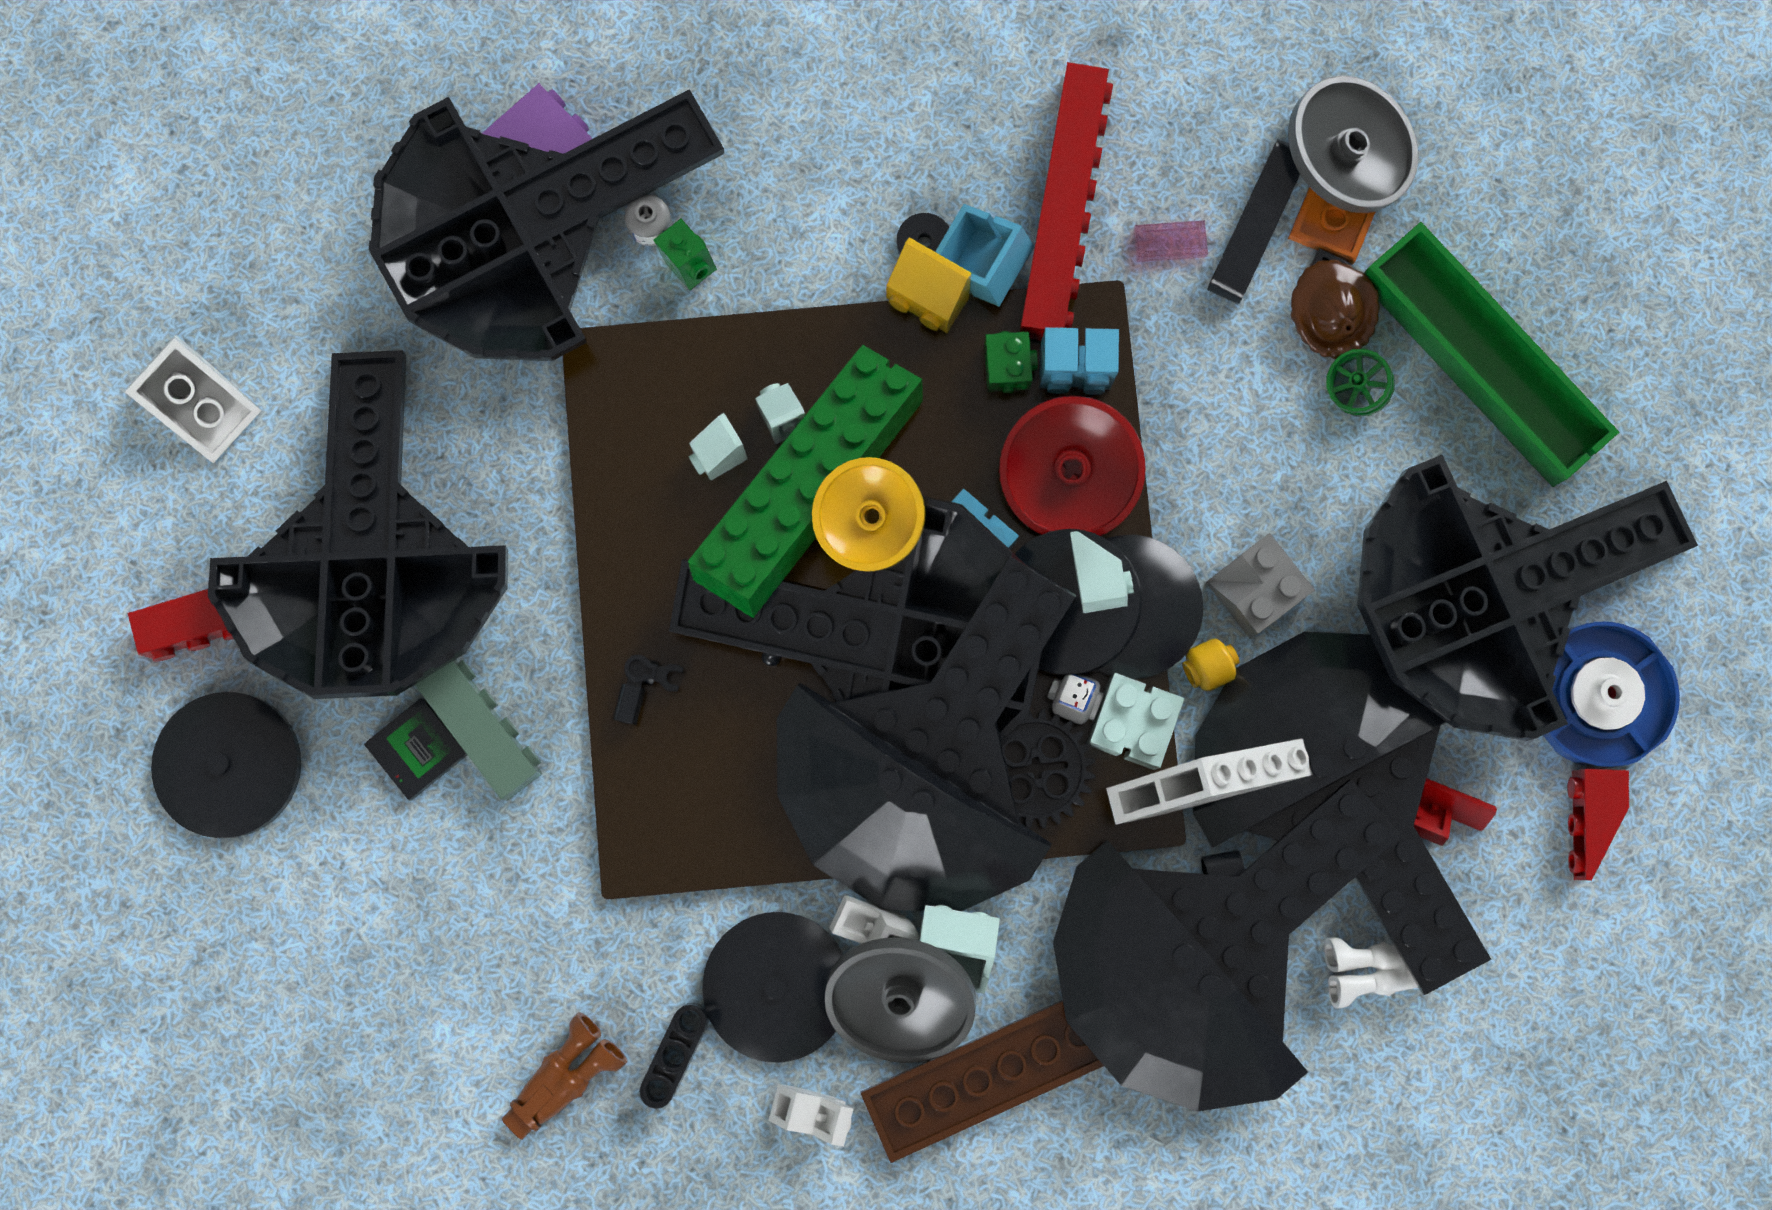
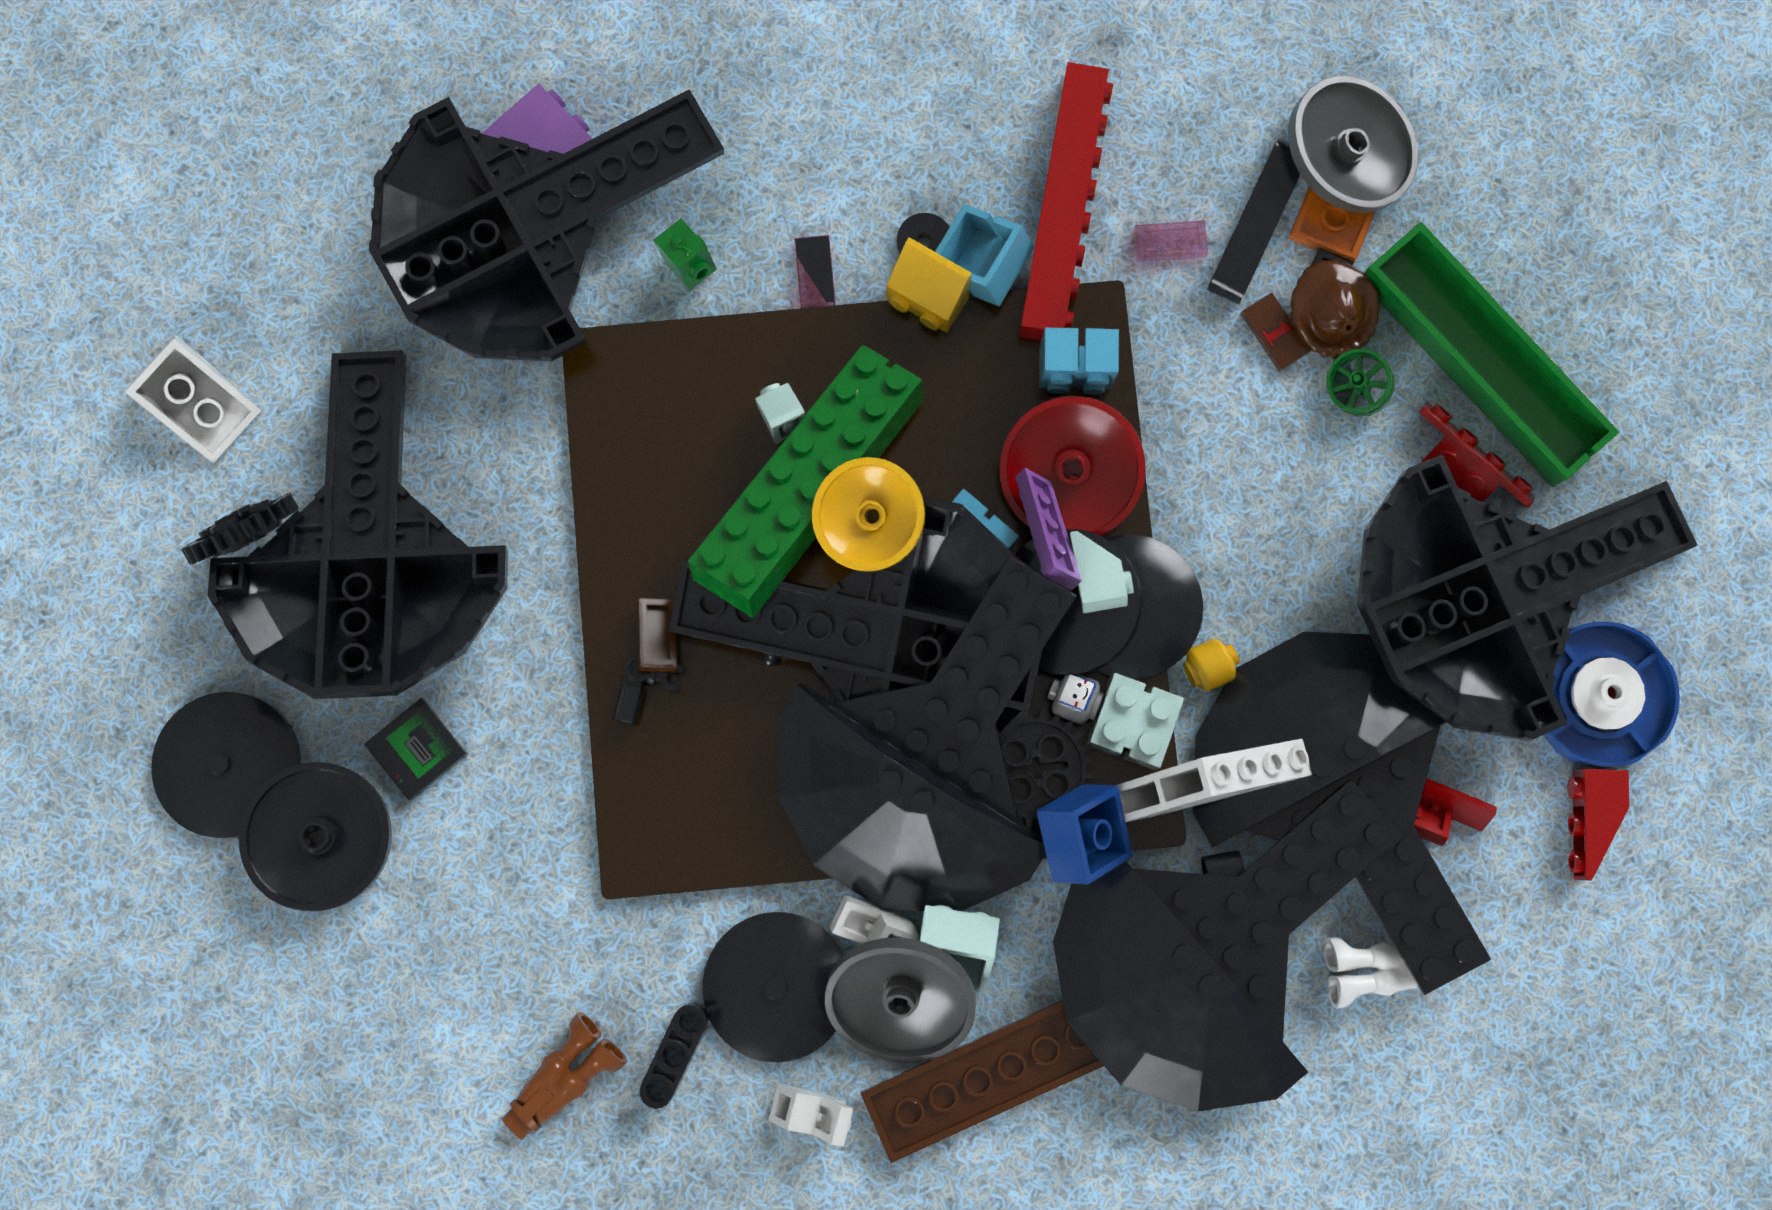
(176, 625): red brick -> none
(240, 528): none -> black gear
(315, 836): none -> black dish
(479, 729): sand green brick -> none
(647, 219): light grey head -> none
(655, 642): none -> tile
(717, 448): light aqua slope -> none
(815, 271): none -> black tile
(1009, 361): green head -> none
(1048, 529): none -> medium lavender plate
(1078, 826): none -> blue brick
(1260, 586): light grey slope -> none
(1275, 332): none -> reddish brown tile
(1469, 464): none -> red bracket

